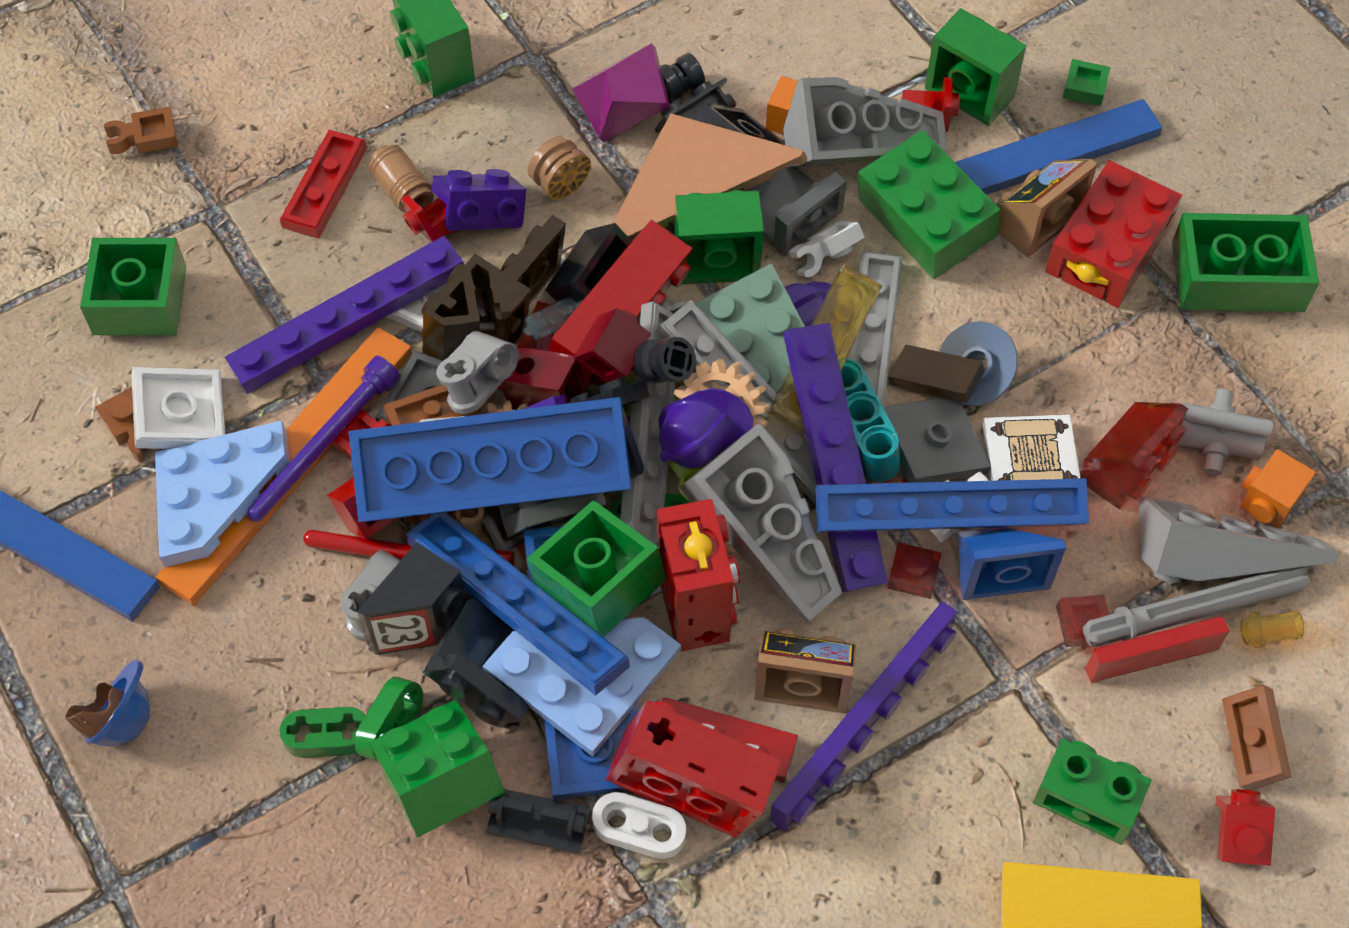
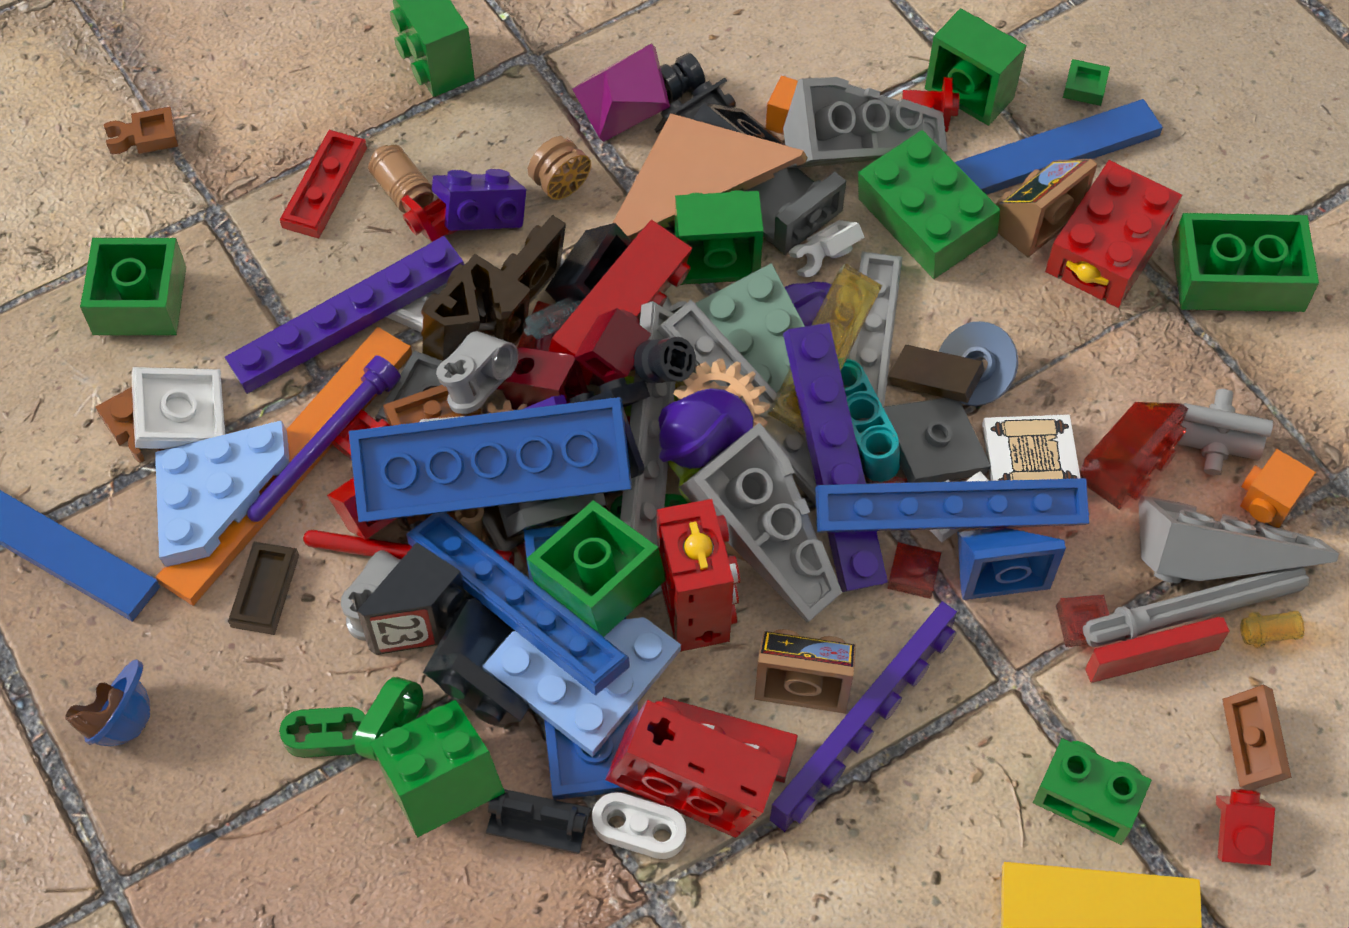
(263, 588): none -> dark brown tile

